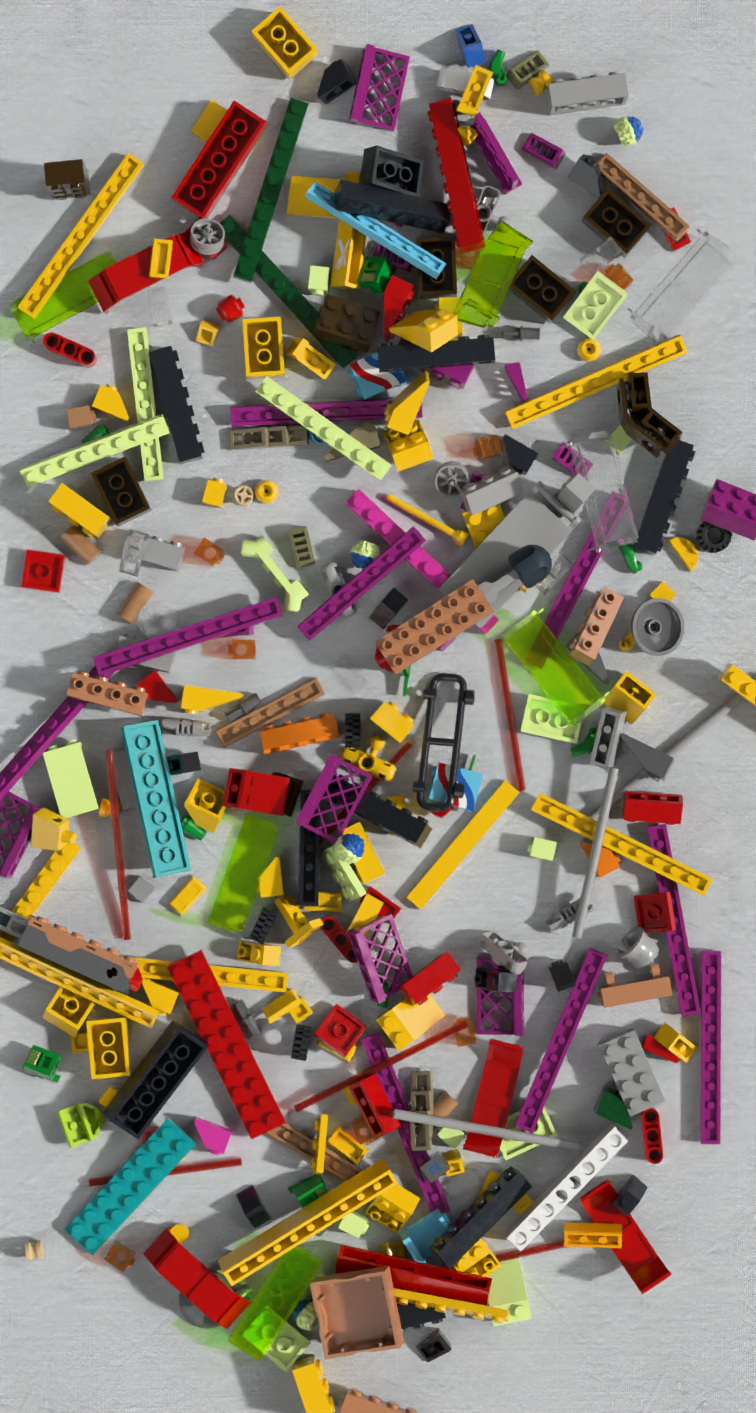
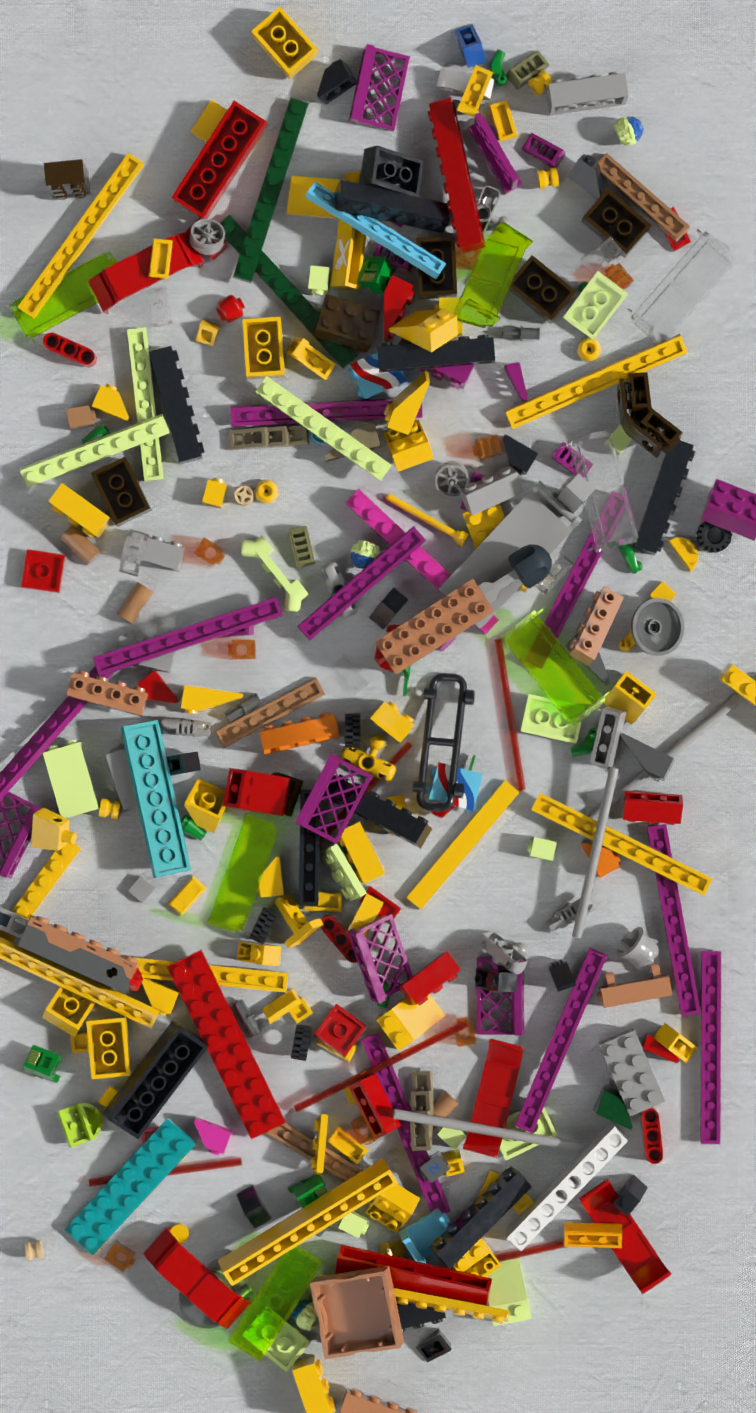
(118, 844): clear red piece -> none
(349, 848): piece -> none
(467, 135): yellow tile -> none
(503, 120): none -> yellow tile
(544, 181): none -> yellow wheel
(655, 912): red plate -> none

